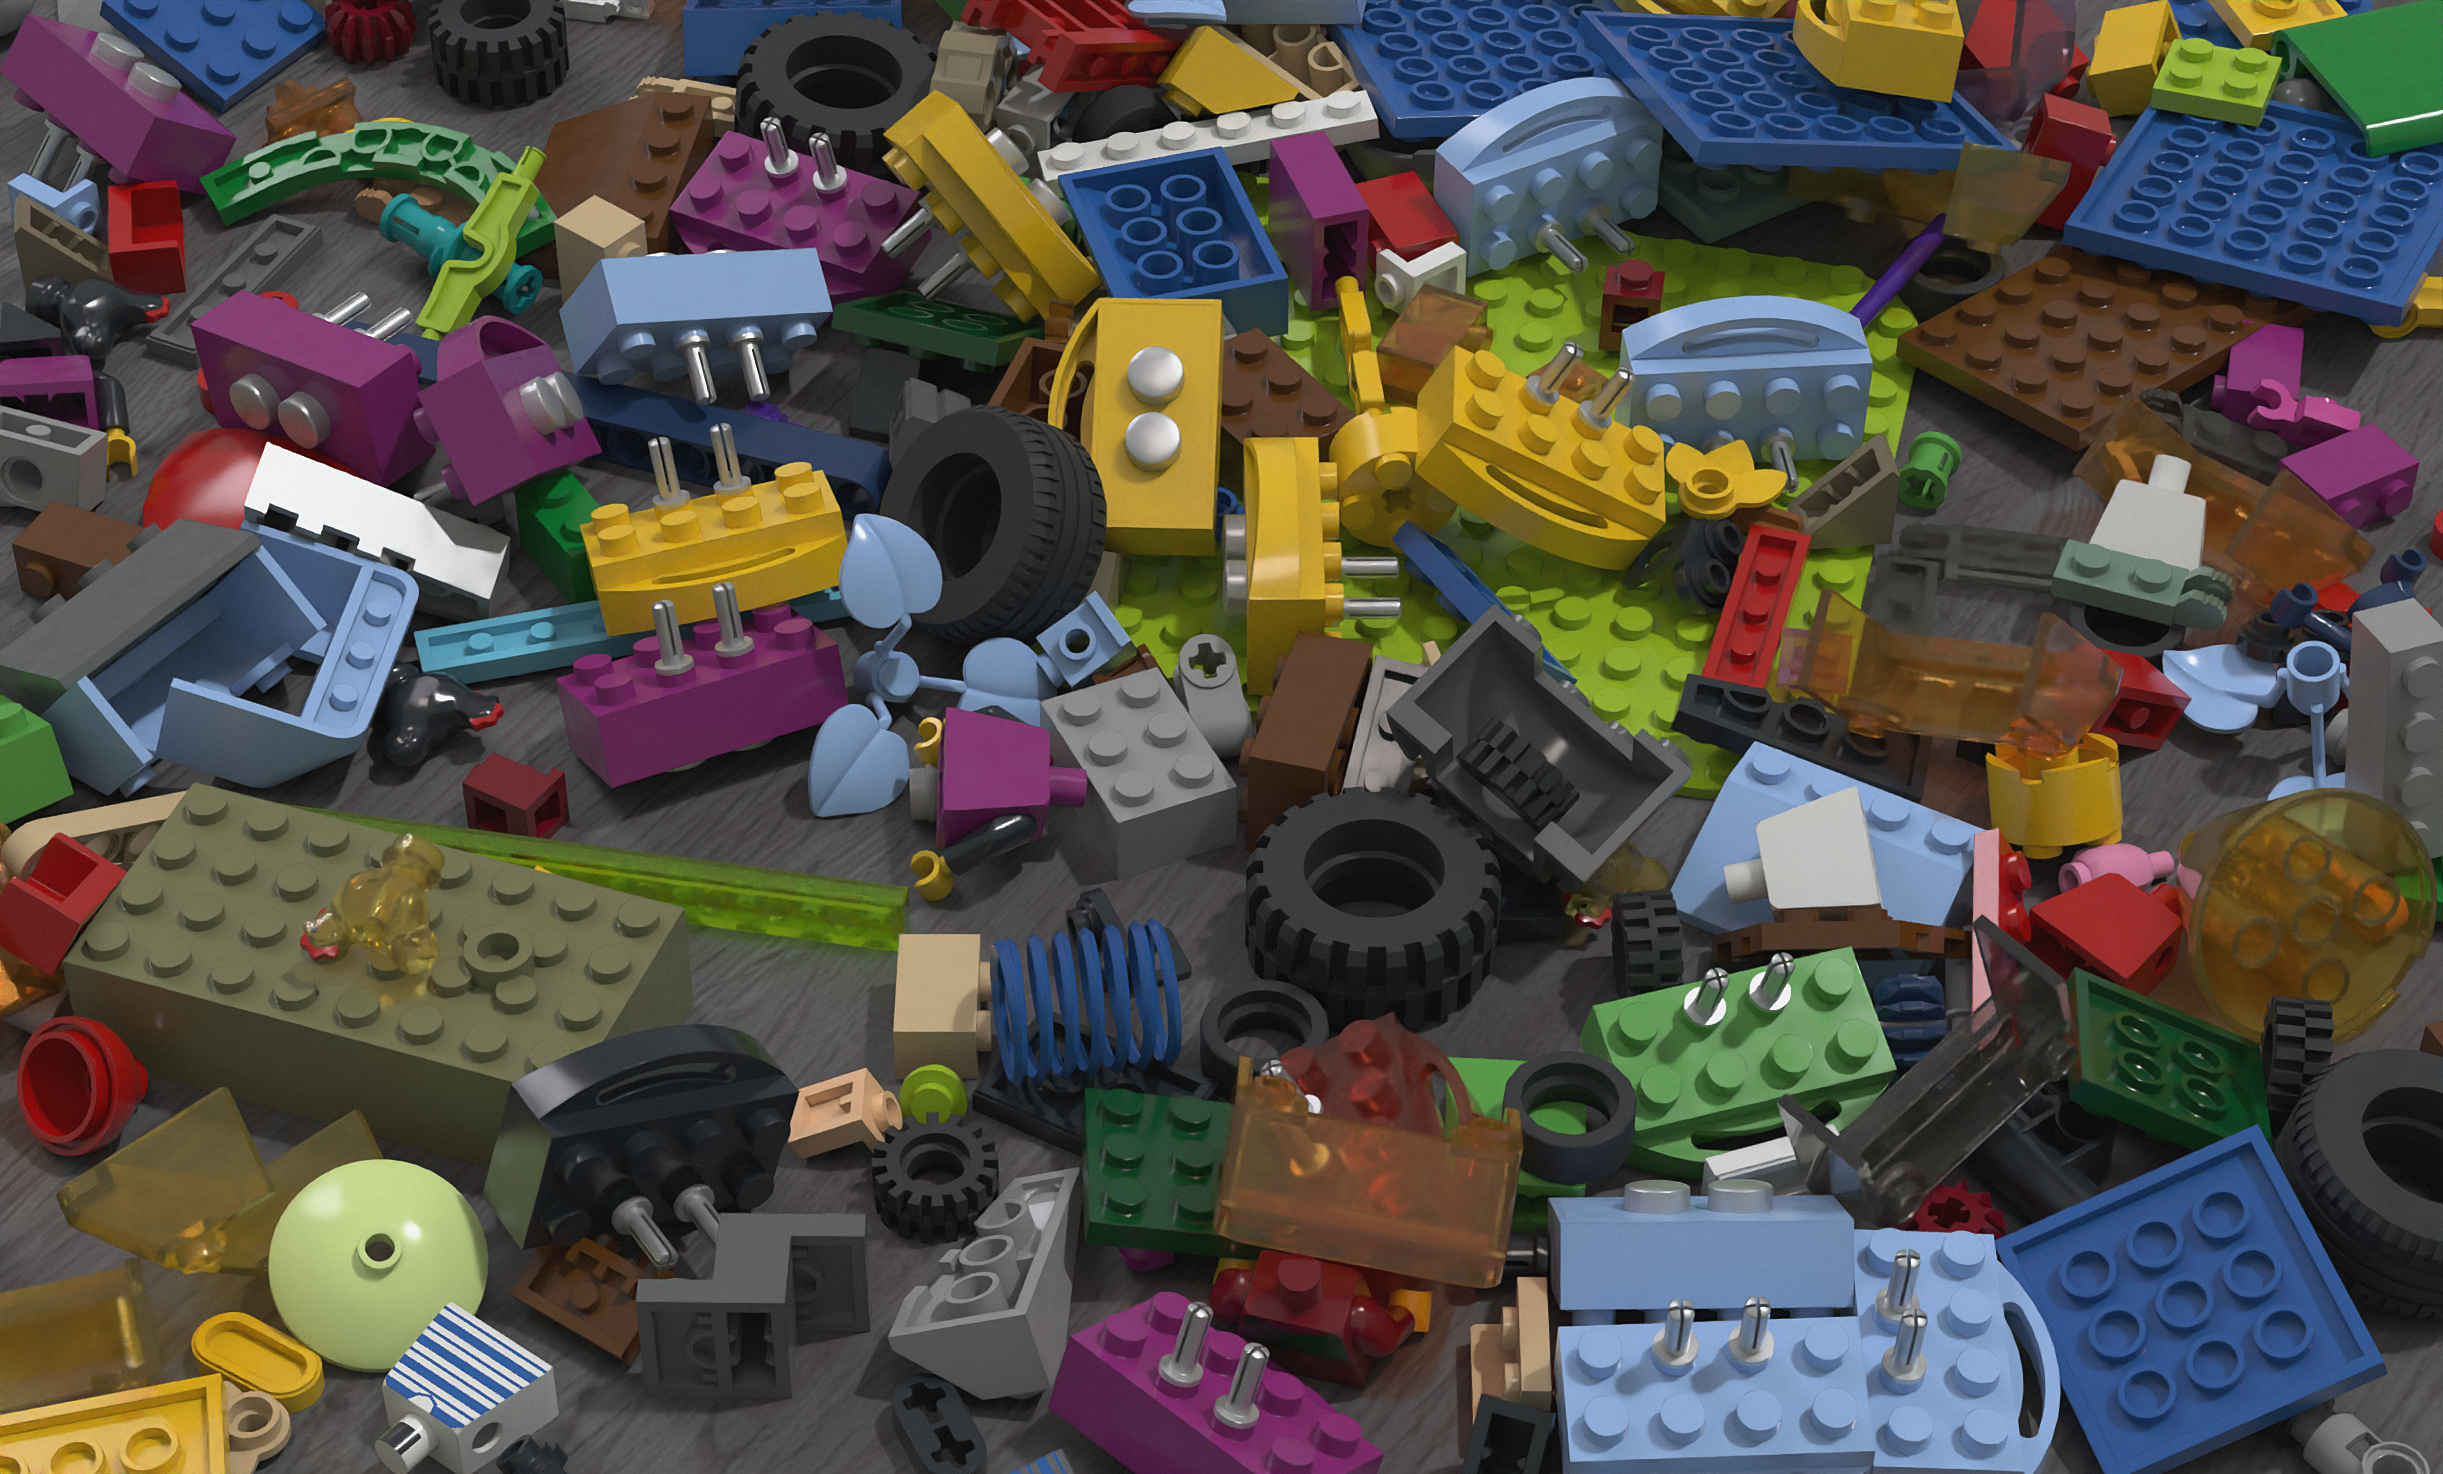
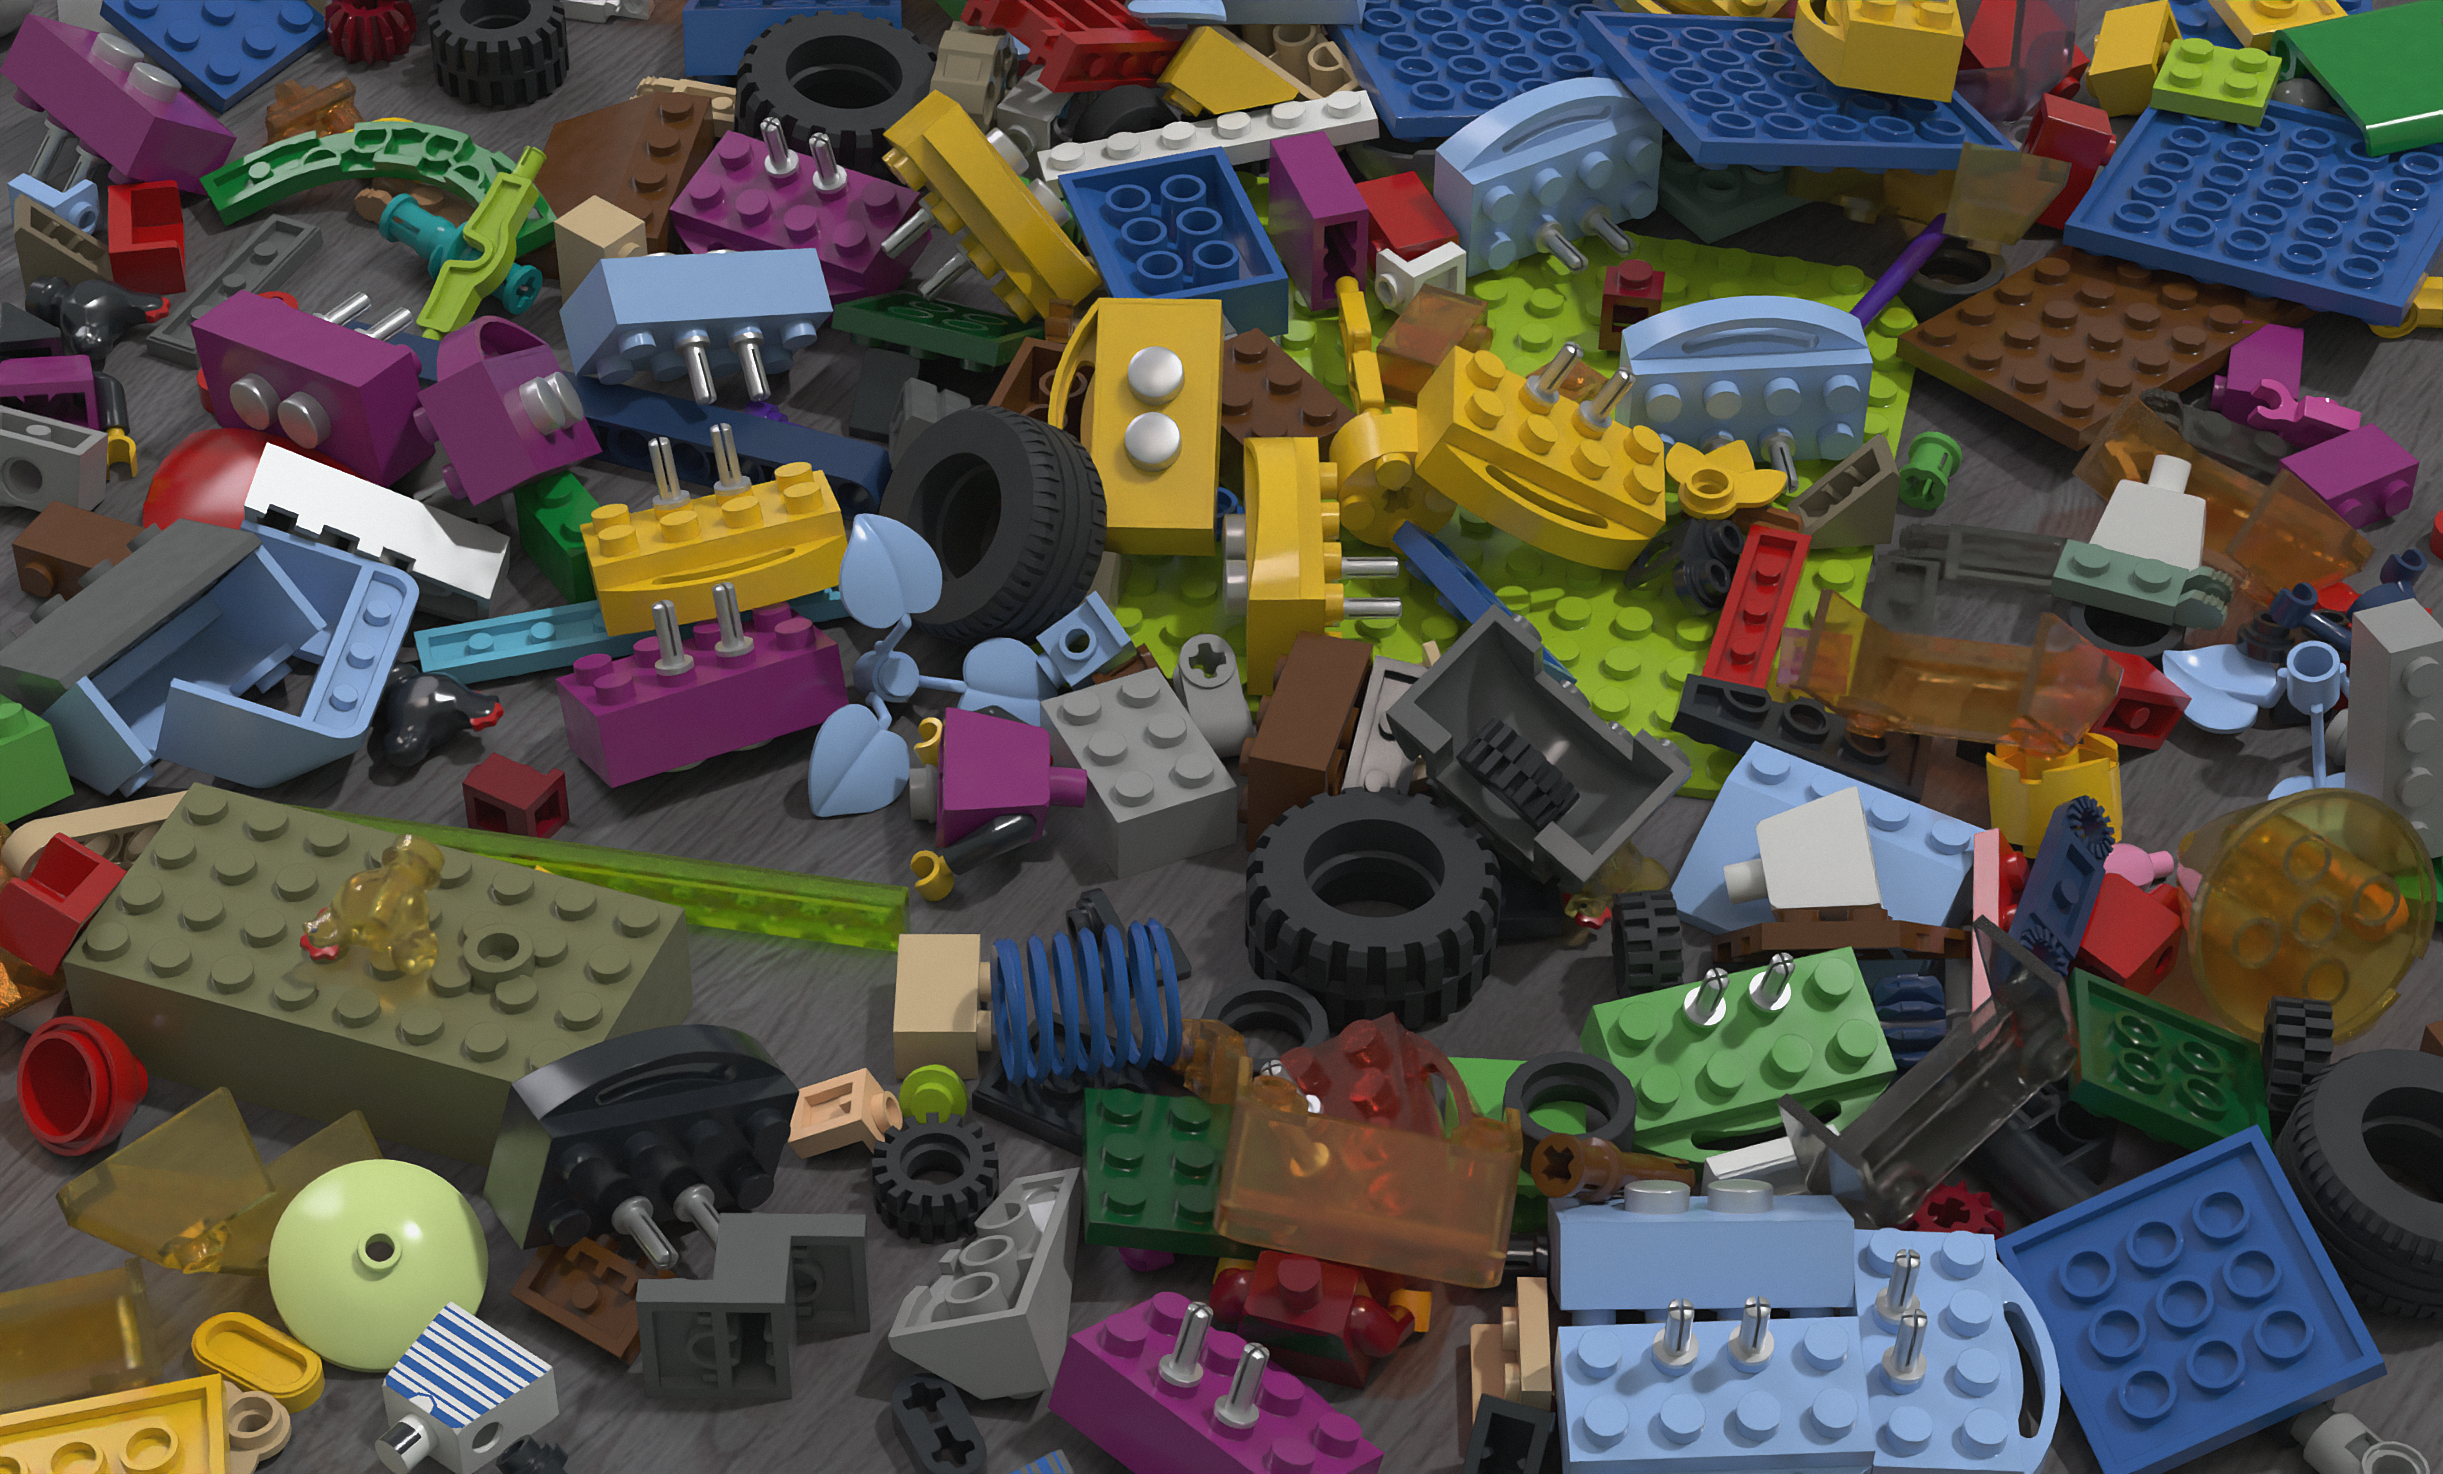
(1210, 1058): none -> clear orange plate
(1597, 1168): none -> reddish brown pin
(2064, 883): none -> dark blue plate

